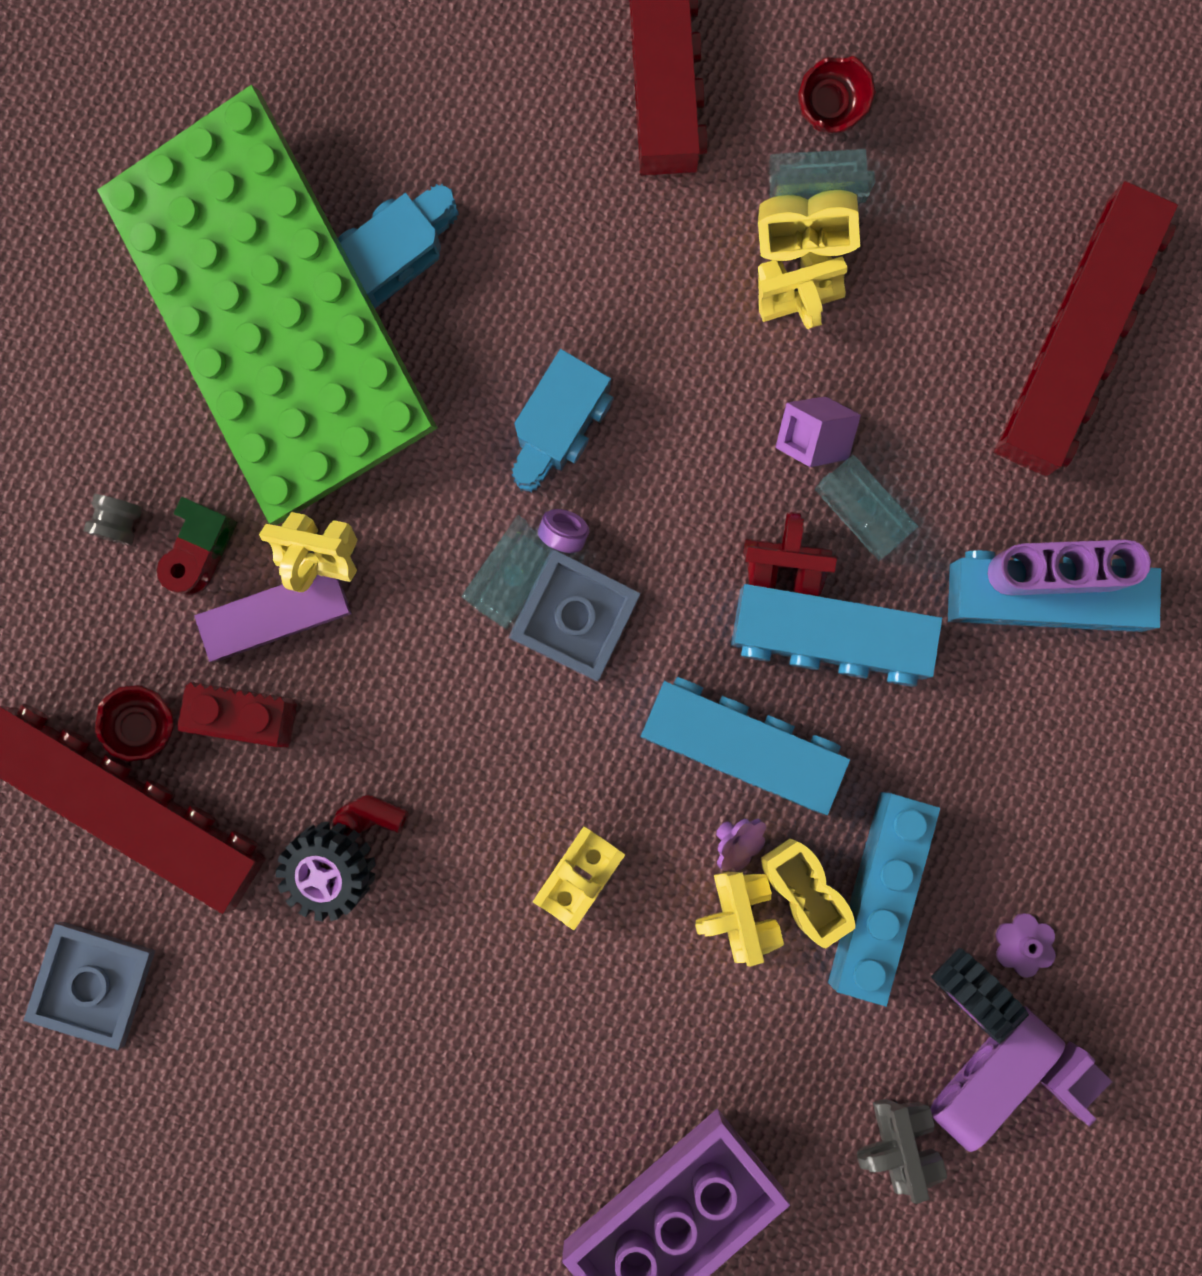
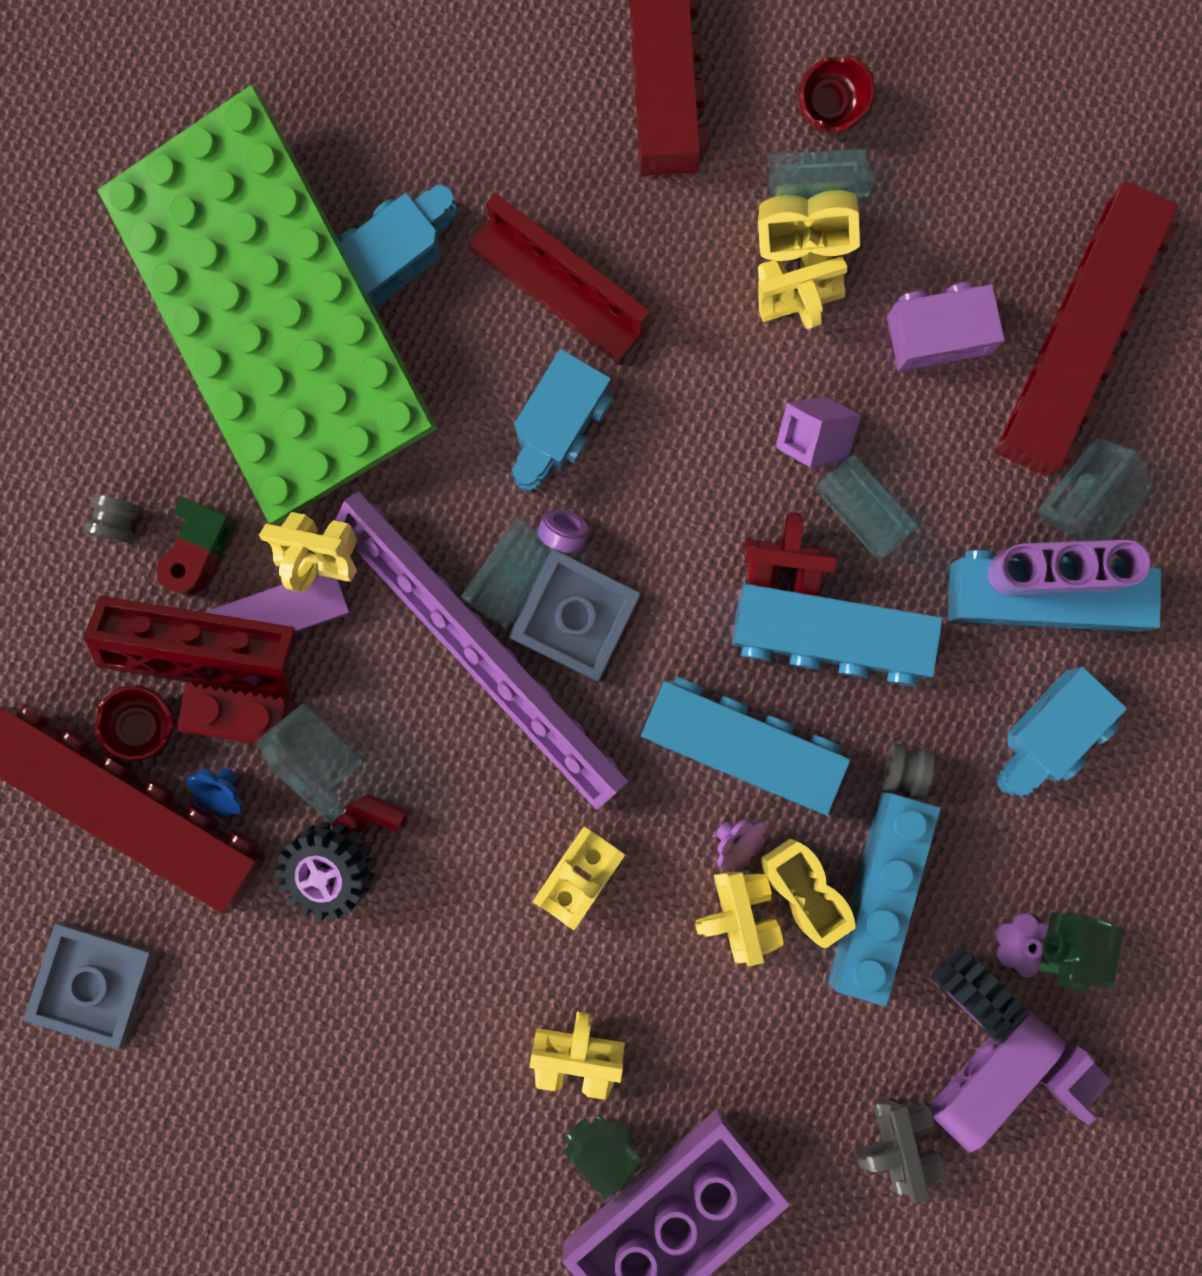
(192, 645): none -> dark red fence
(216, 791): none -> blue plant
(310, 759): none -> clear light blue panel
(481, 653): none -> medium lavender plate
(560, 280): none -> dark red fence
(579, 1055): none -> light yellow hips
(602, 1155): none -> clear green brick
(908, 770): none -> dark grey wheel
(944, 326): none -> medium lavender brick
(1059, 732): none -> dark azure hinge
(1081, 952): none -> clear green brick
(1097, 492): none -> clear light blue panel

